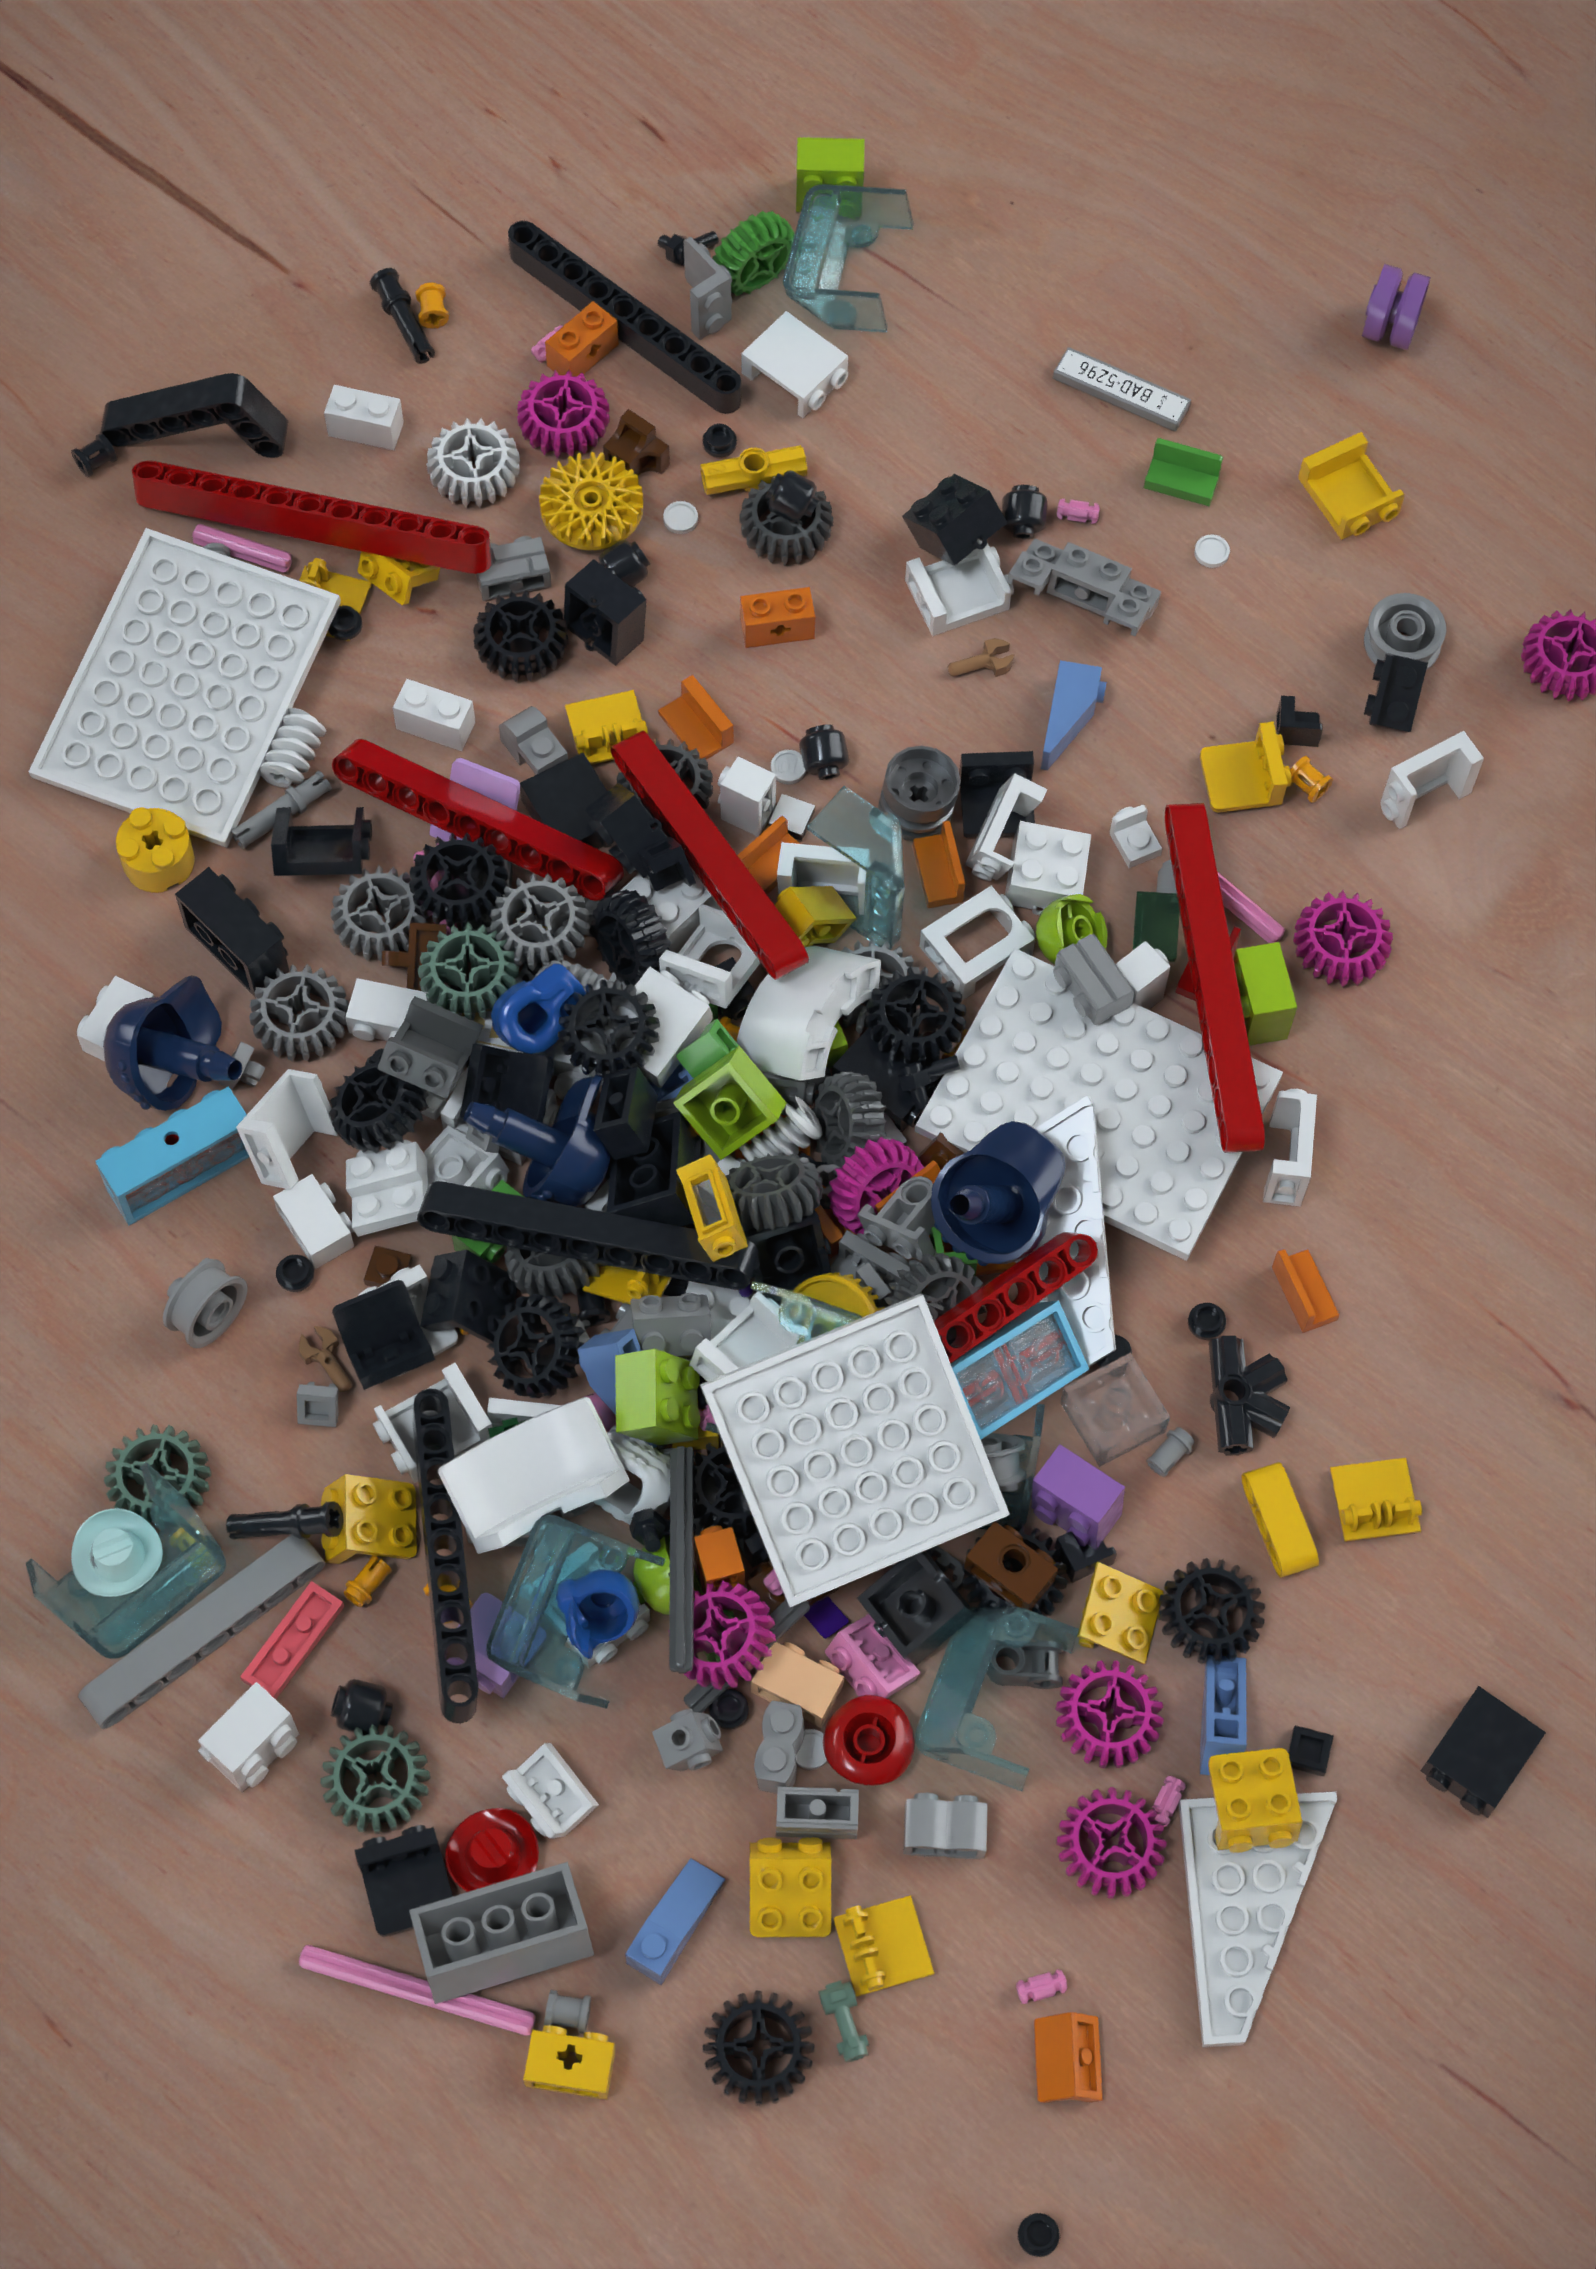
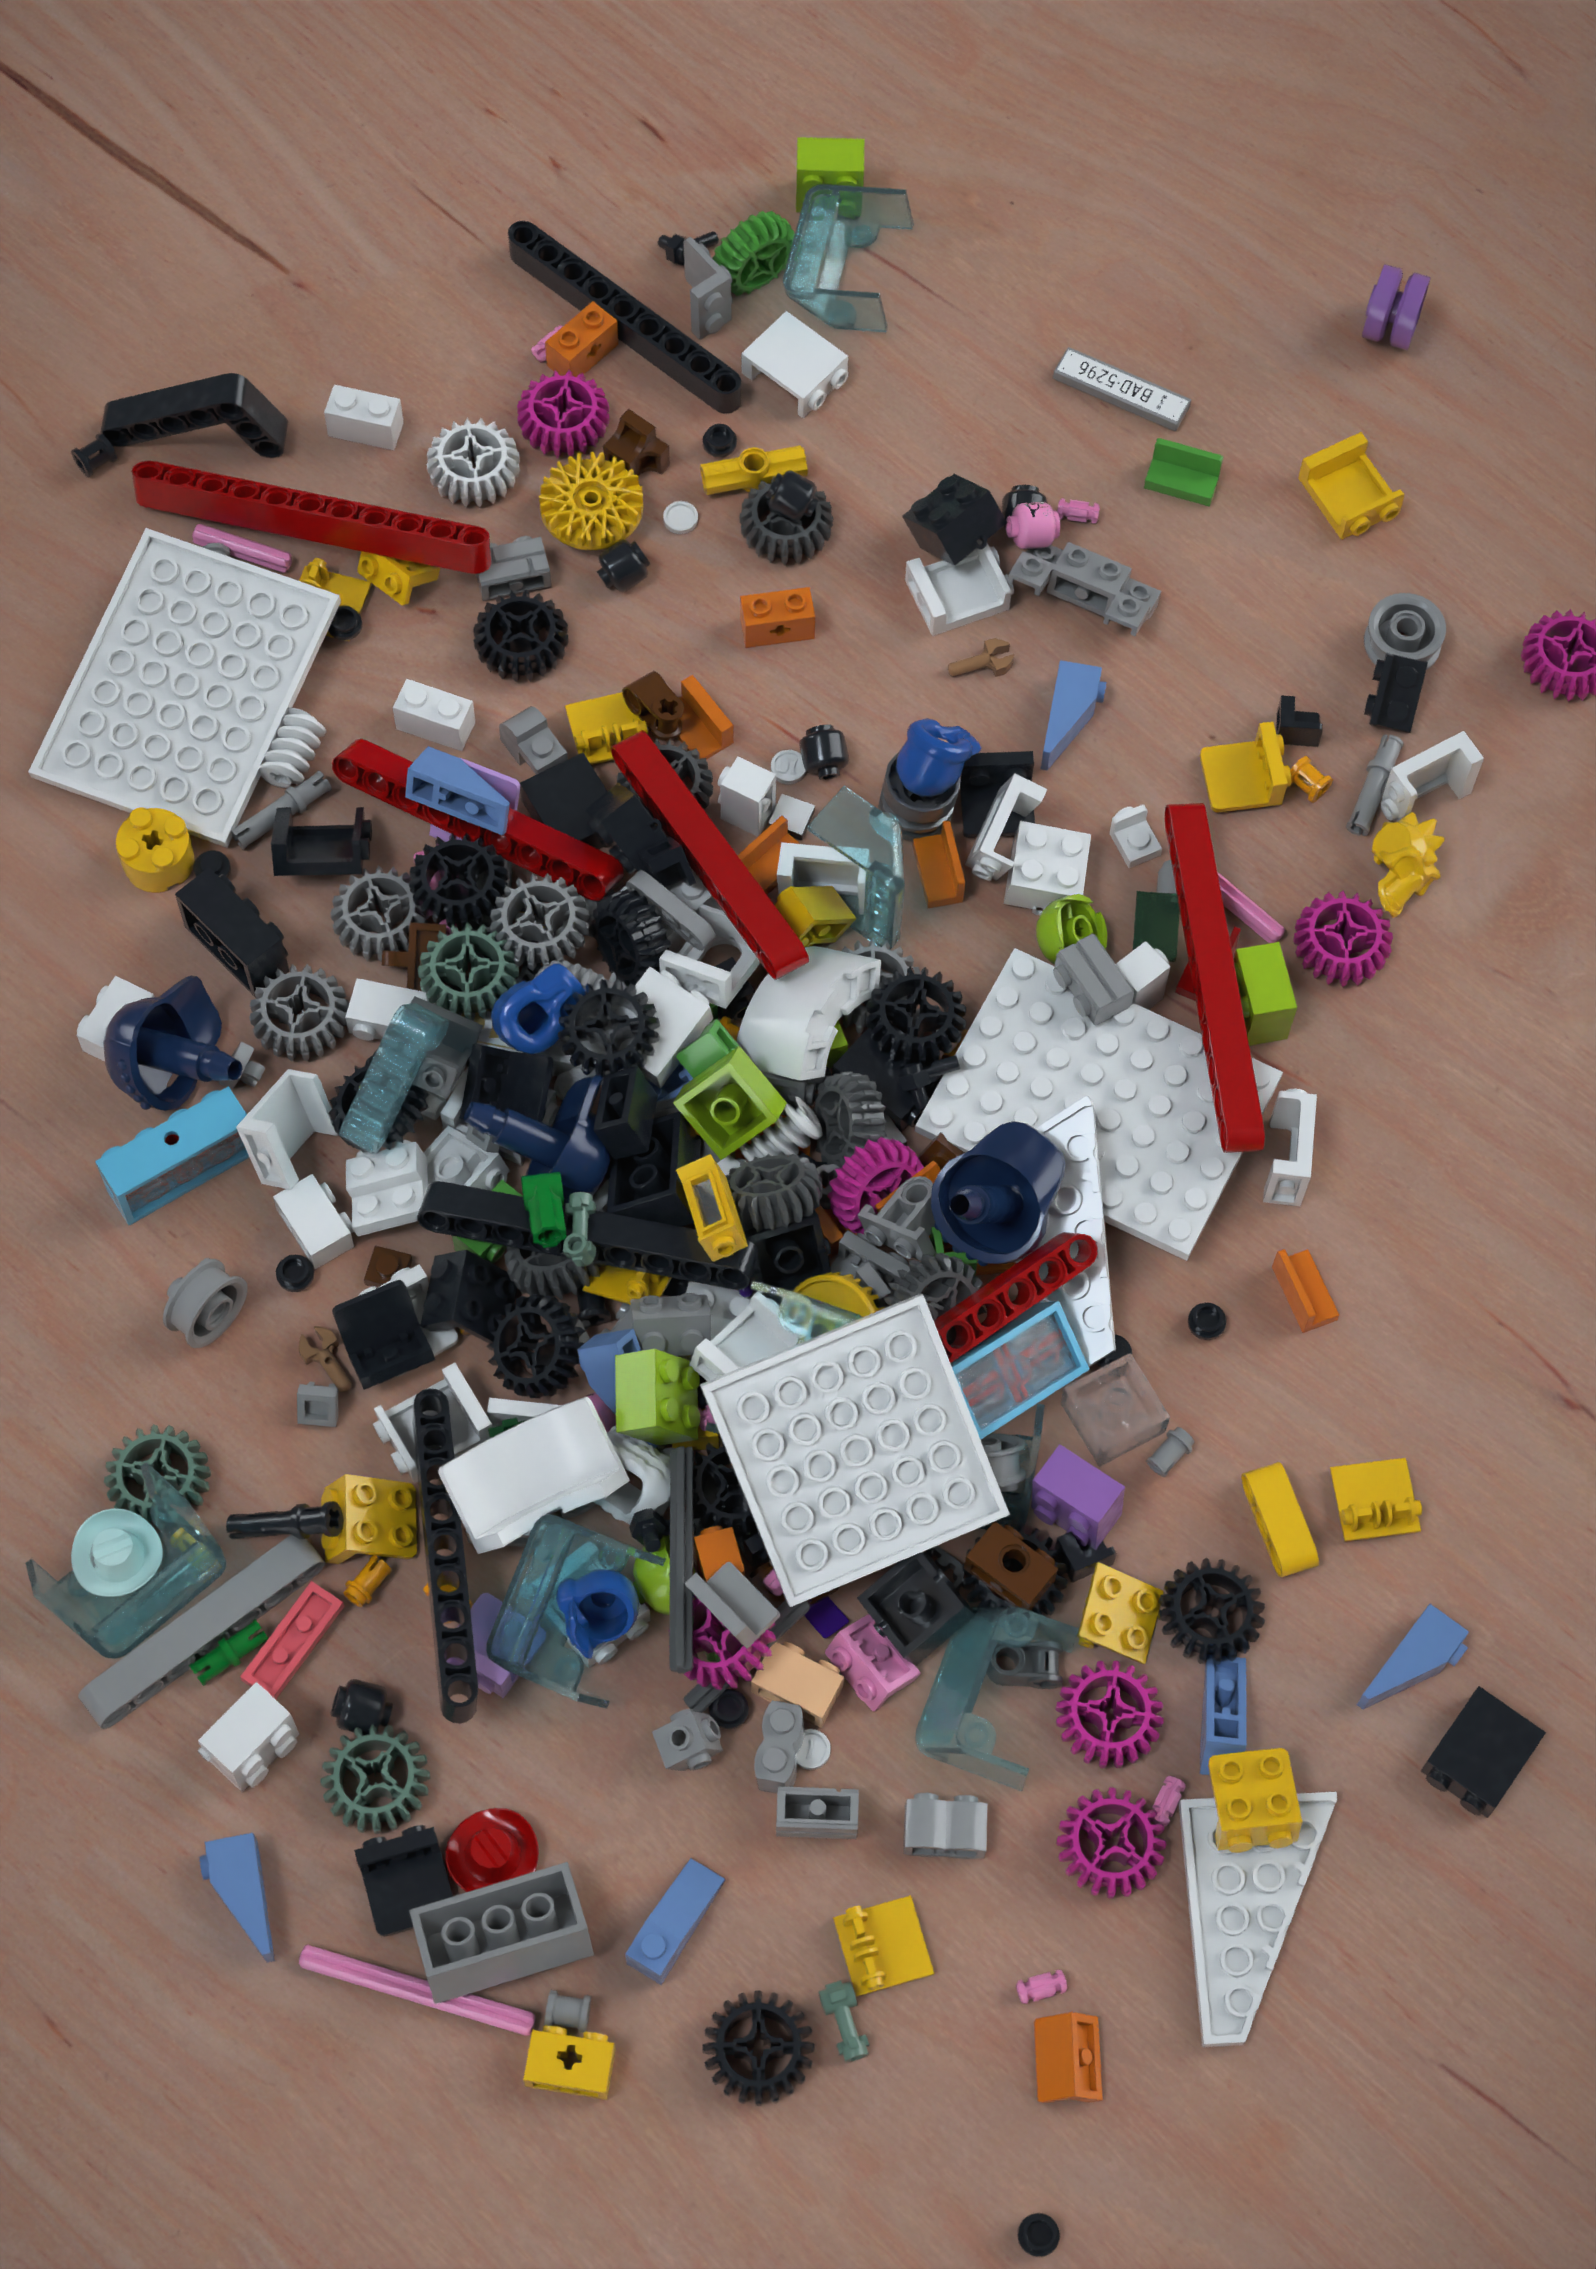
(214, 860): none -> black plate
(229, 1652): none -> green pin
(237, 1877): none -> medium blue slope
(391, 1074): none -> clear light blue beam
(397, 303): black pin -> none
(432, 307): light orange bush -> none
(456, 789): none -> medium blue slope
(544, 1201): none -> green piece
(550, 1792): white bracket -> none
(576, 1244): none -> sand green bar
(605, 611): black brick -> none
(656, 704): none -> reddish brown piece
(673, 910): none -> light grey beam
(735, 1603): none -> light grey panel
(790, 1888): yellow bracket -> none
(869, 1741): red hat -> none
(932, 765): none -> blue piece
(947, 959): white panel -> none
(1033, 525): none -> bright pink head
(1212, 551): white piece -> none
(1251, 1386): black piece -> none
(1309, 1750): black tile -> none
(1374, 785): none -> light grey pin
(1410, 857): none -> yellow head
(1420, 1655): none -> medium blue slope

